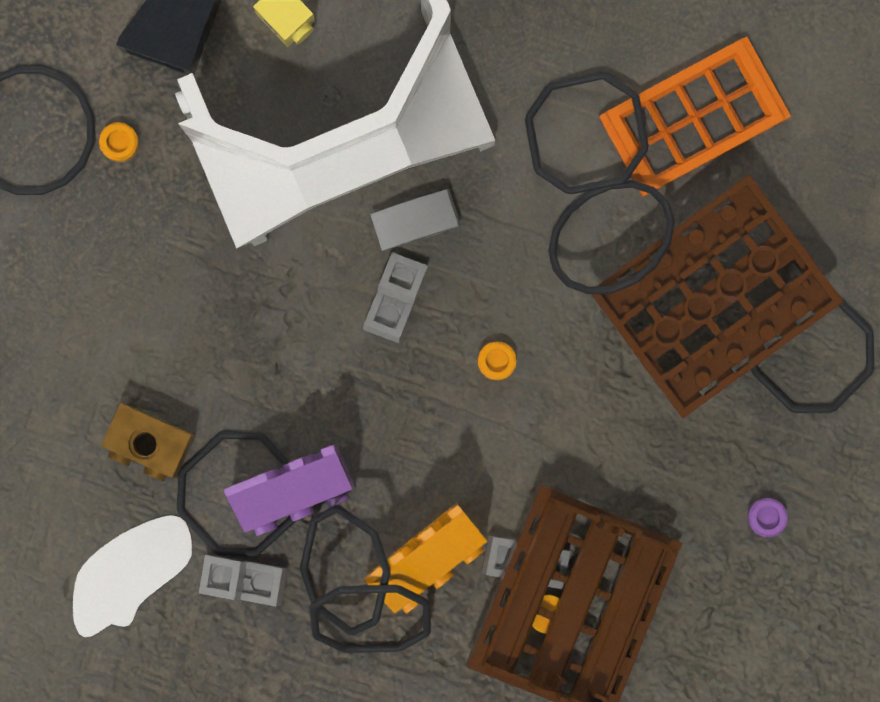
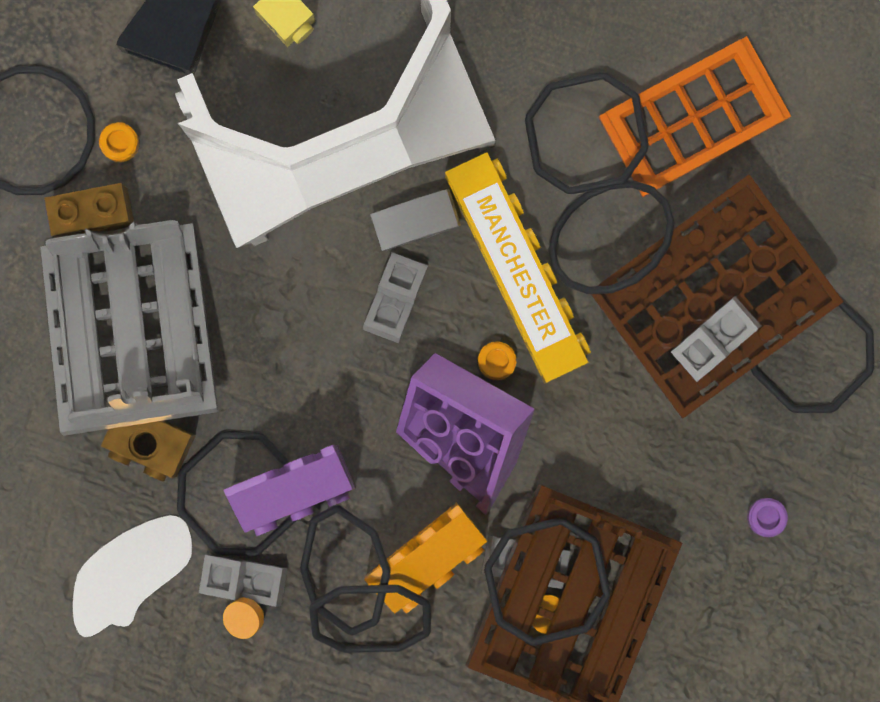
(78, 331): none -> light grey piece
(90, 209): none -> pearl gold brick
(243, 618): none -> light orange tile
(464, 427): none -> medium lavender wedge
(494, 596): none -> black piece
(516, 267): none -> brick
(716, 339): none -> light grey slope

